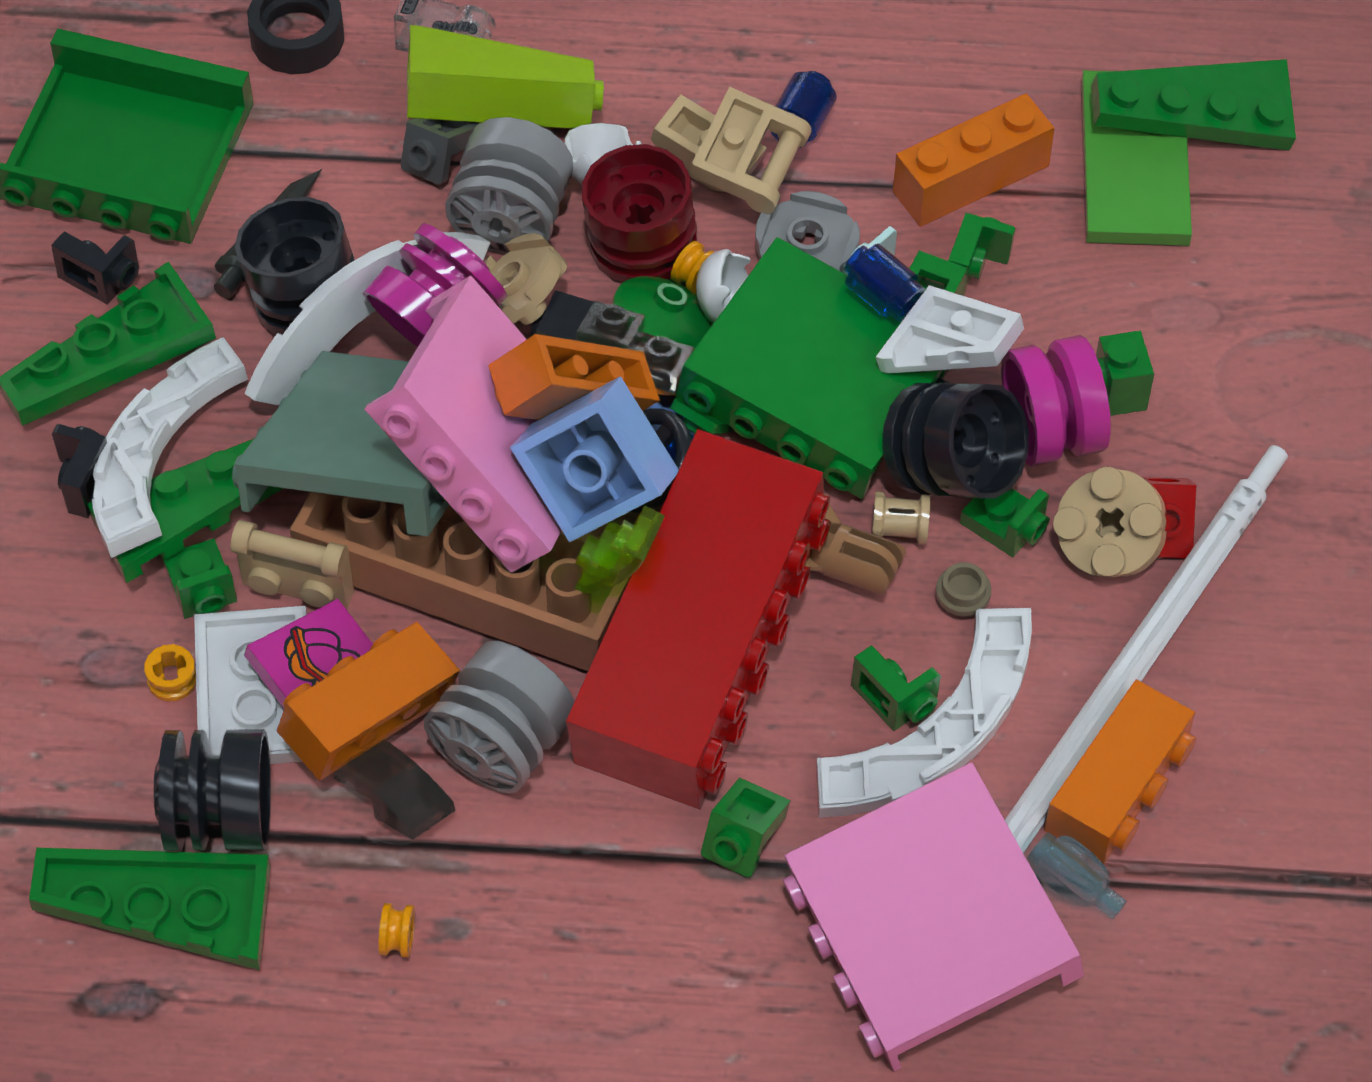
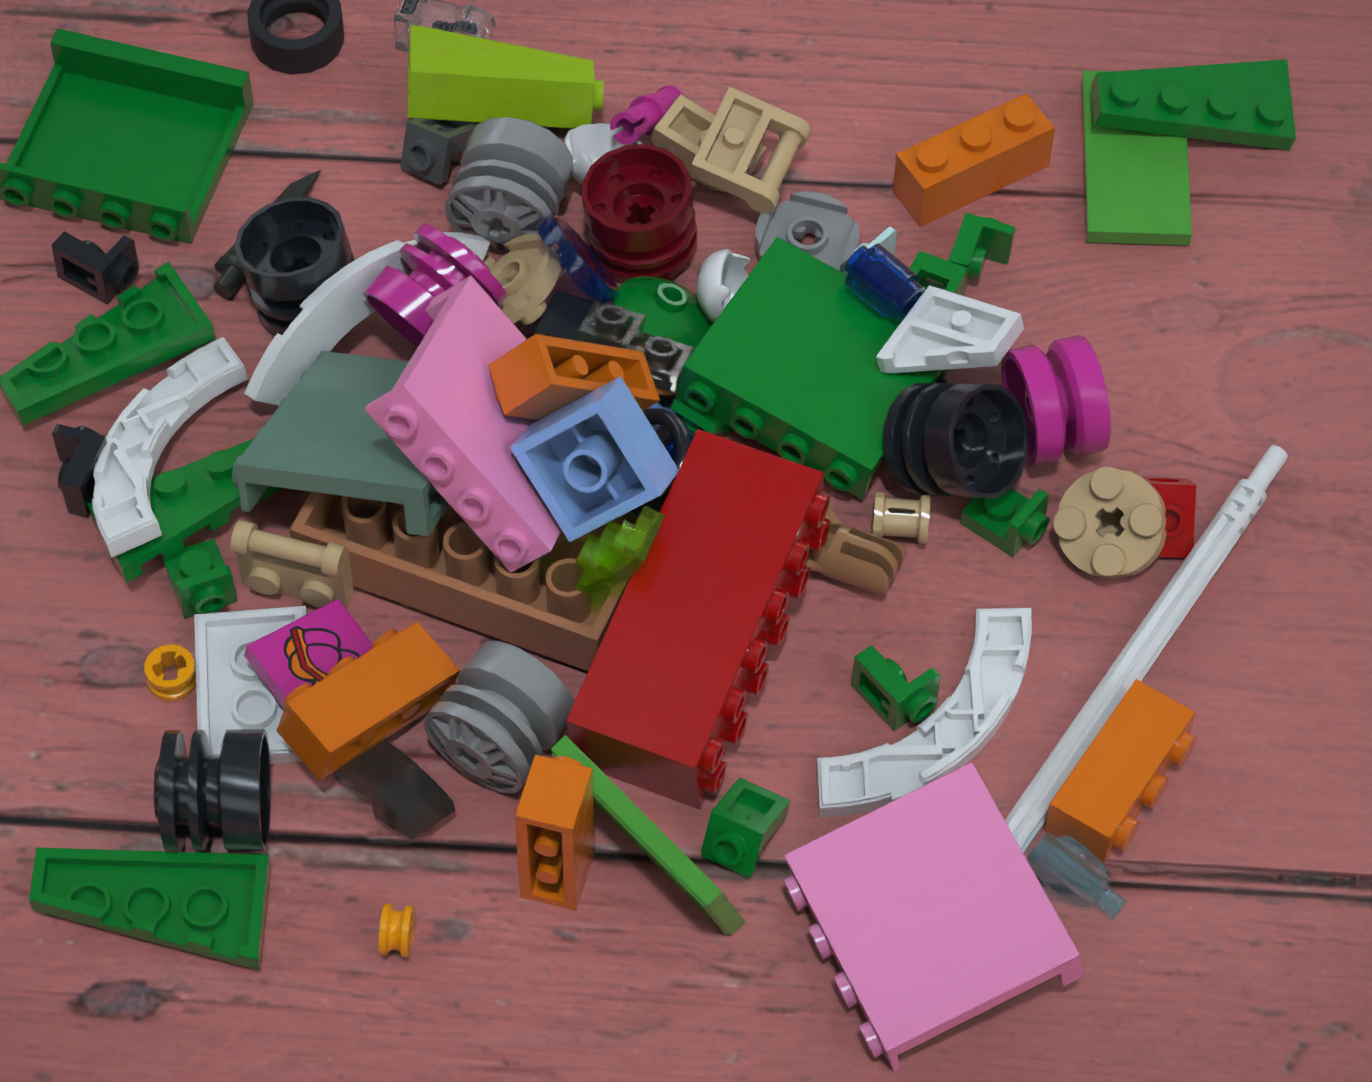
(555, 831): none -> orange brick
(578, 259): none -> clear blue tile
(643, 114): none -> dark pink pin
(656, 844): none -> bright green tile
(688, 265): light orange bush -> none
(808, 97): clear blue brick -> none
(963, 589): dark tan plate -> none
(1125, 371): green brick -> none

